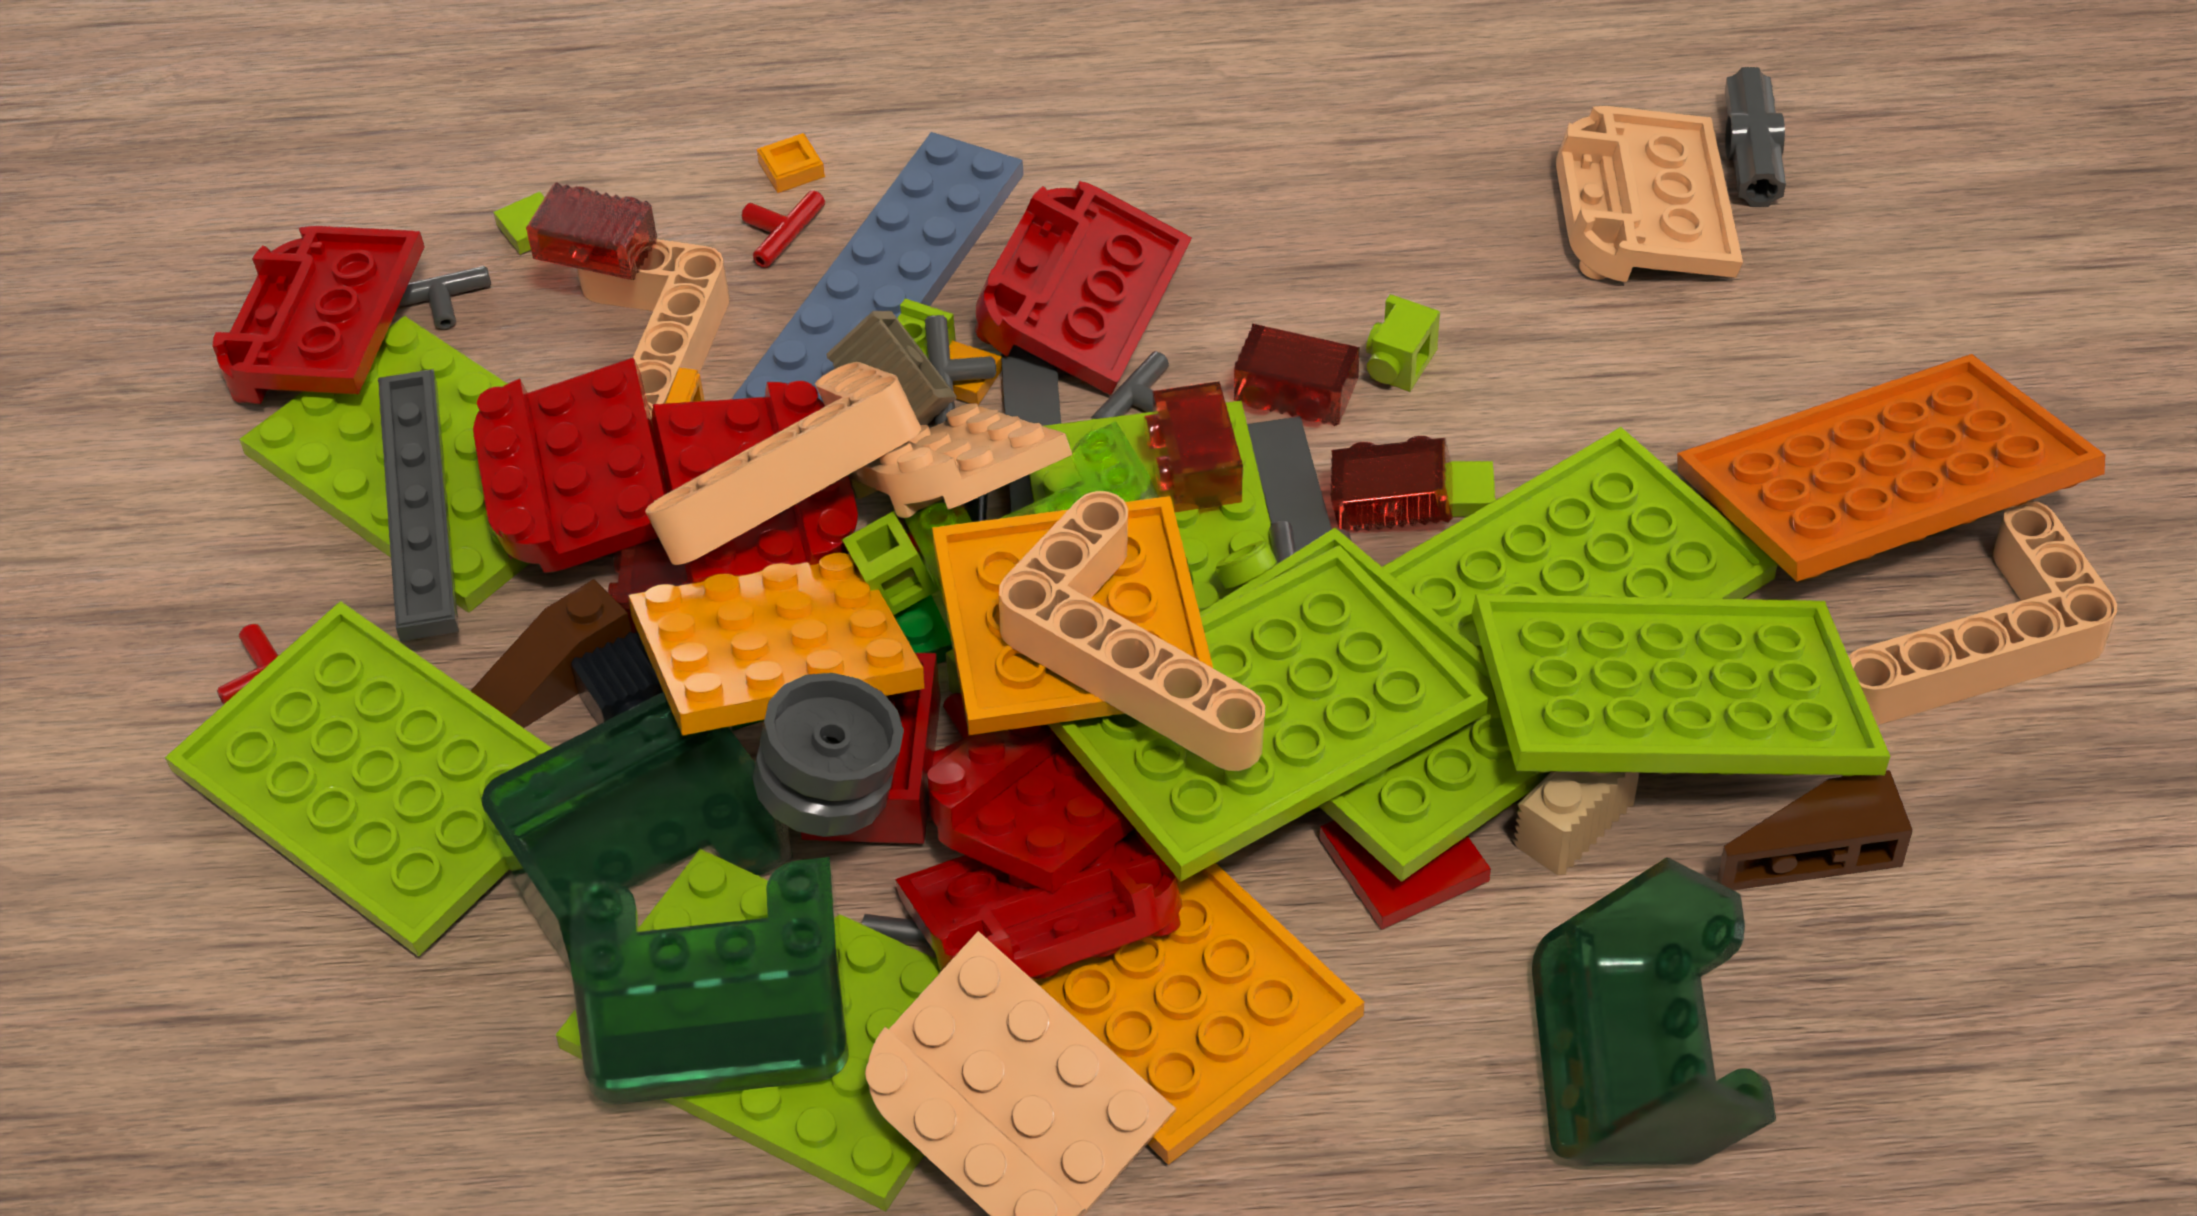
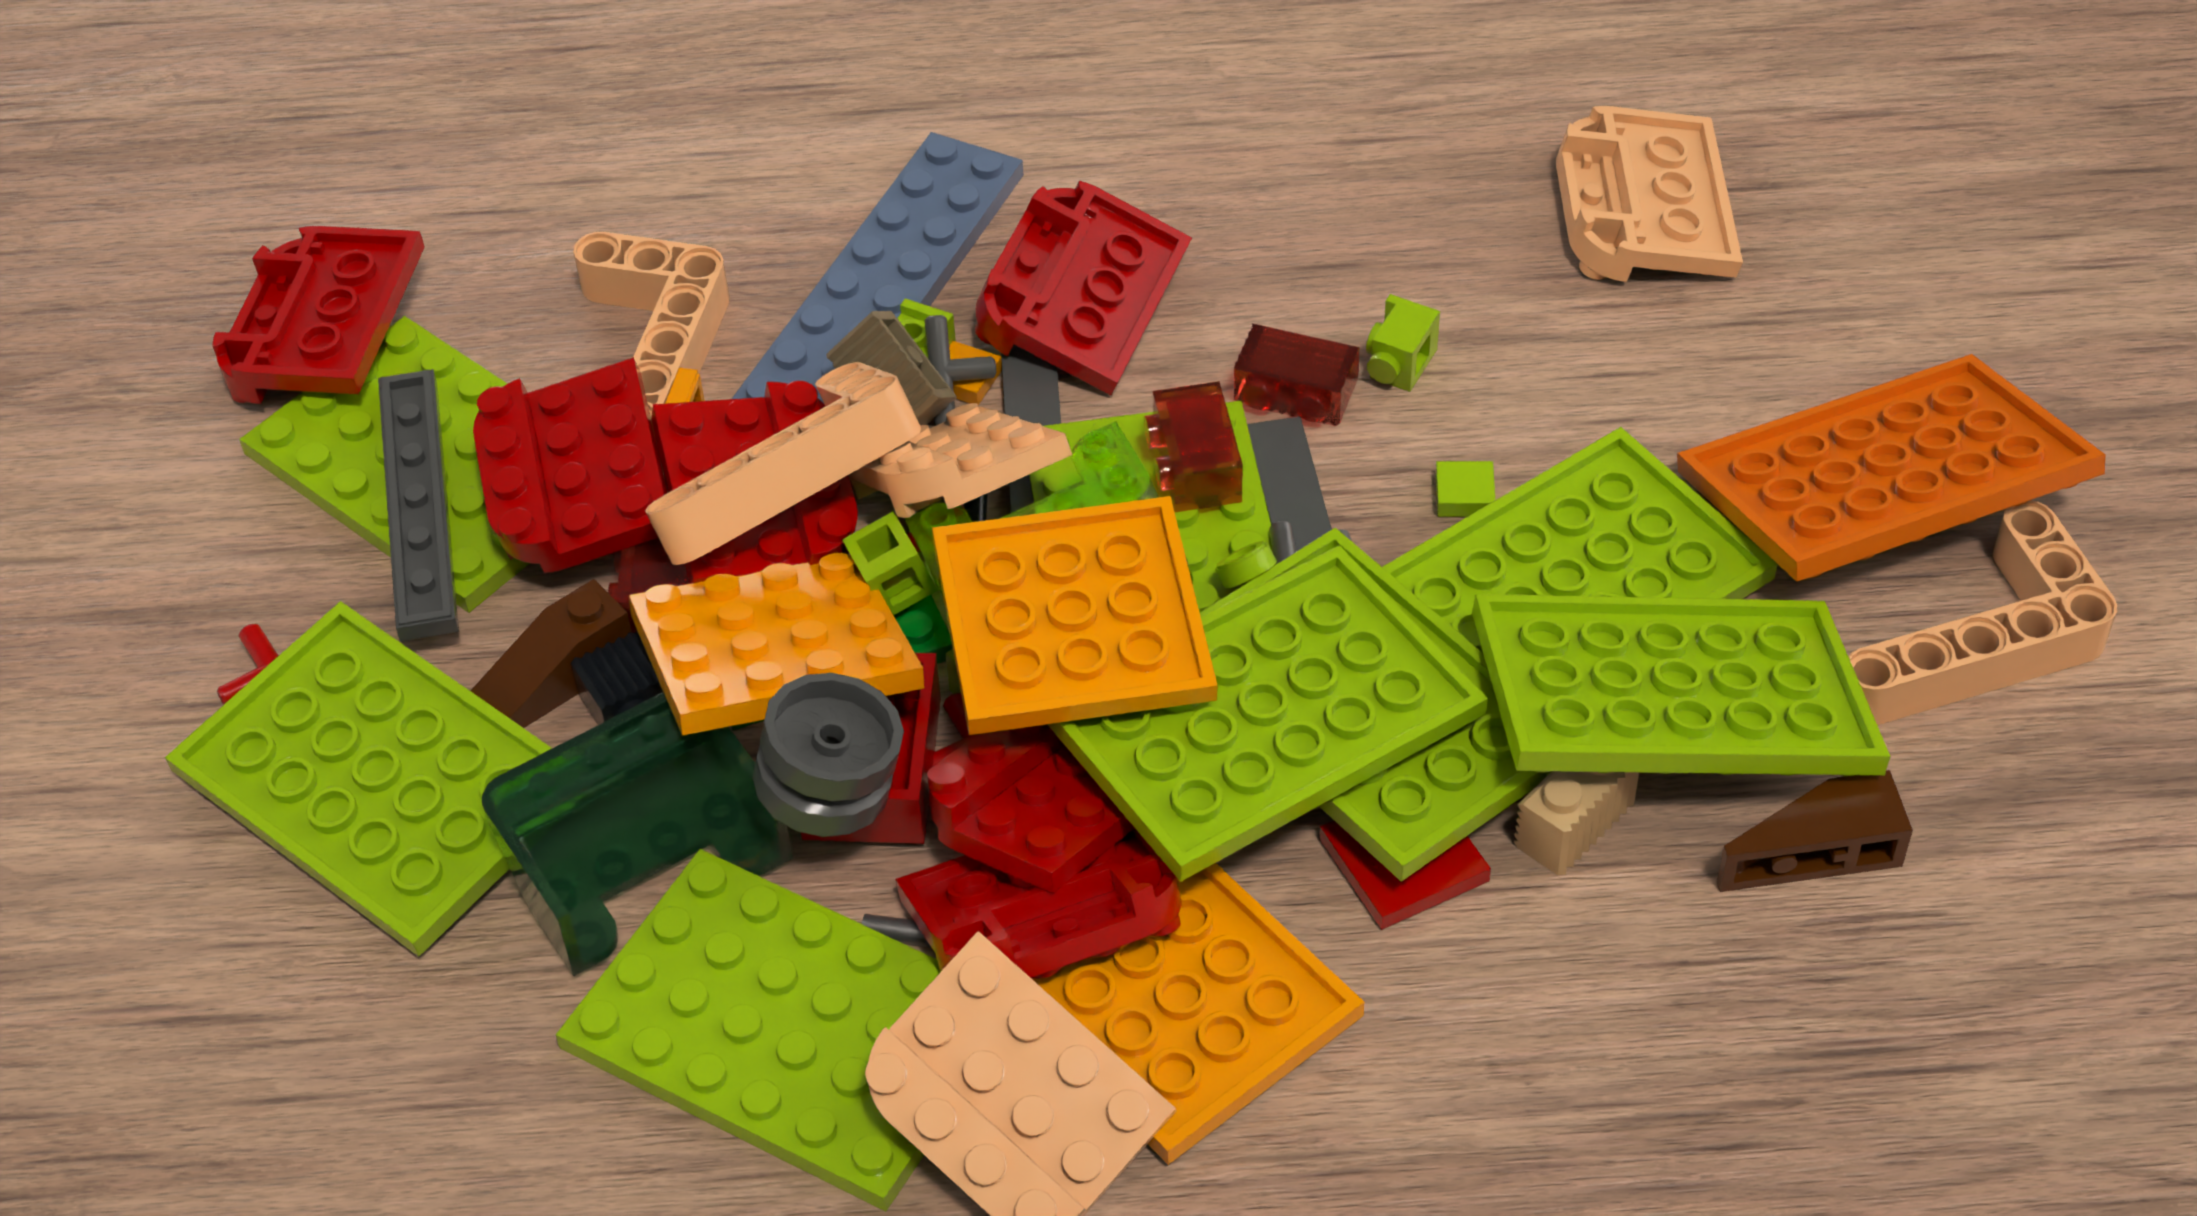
(440, 288): dark grey piece -> none
(514, 219): lime tile -> none
(592, 231): clear red brick -> none
(710, 1000): clear green windscreen -> none
(782, 228): red piece -> none
(790, 162): light orange tile -> none
(1056, 623): light nougat beam -> none
(1135, 389): dark grey piece -> none
(1392, 484): clear red brick -> none
(1630, 1026): clear green windscreen -> none
(1754, 137): dark grey piece -> none

